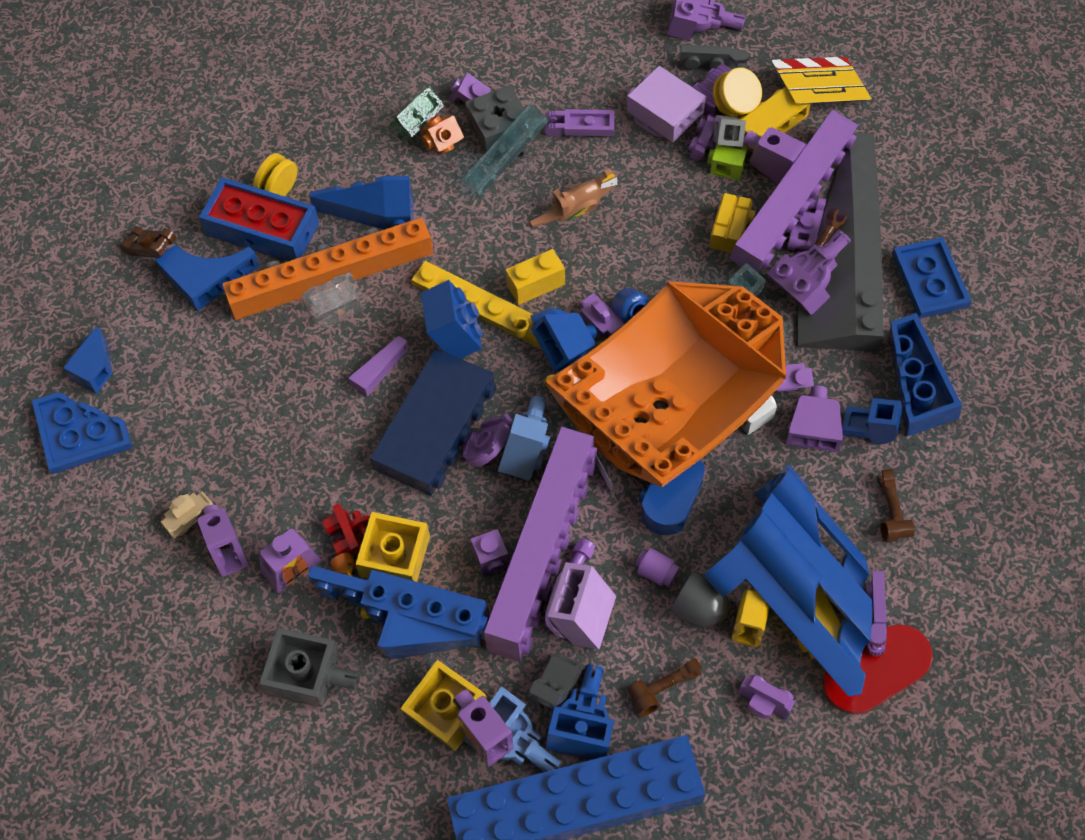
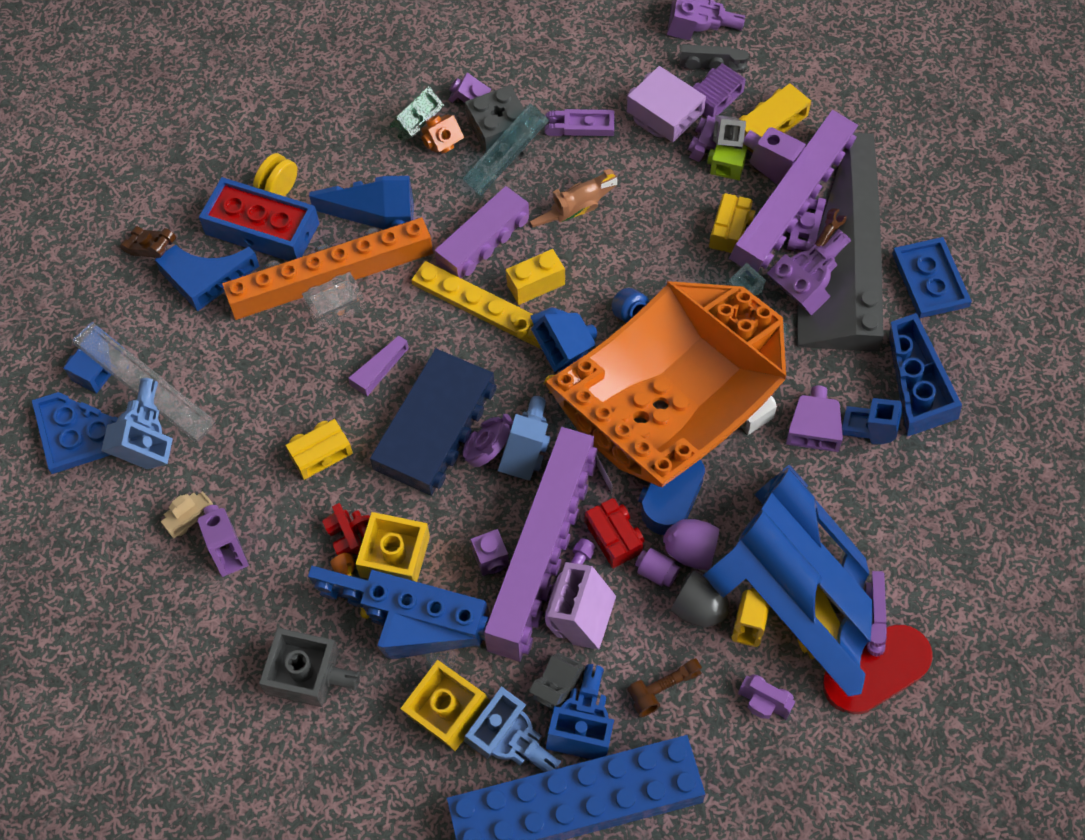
(130, 370): none -> clear tile
(138, 432): none -> medium blue brick
(286, 560): medium lavender torso -> none
(318, 448): none -> yellow brick
(451, 320): blue brick -> none
(482, 233): none -> medium lavender brick
(489, 735): medium lavender torso -> none
(600, 315): medium lavender piece -> none
(614, 532): none -> red brick
(692, 543): none -> medium lavender piece
(737, 92): head -> none
(796, 377): medium lavender piece -> none
(821, 79): yellow sticker -> none
(896, 527): reddish brown brick -> none

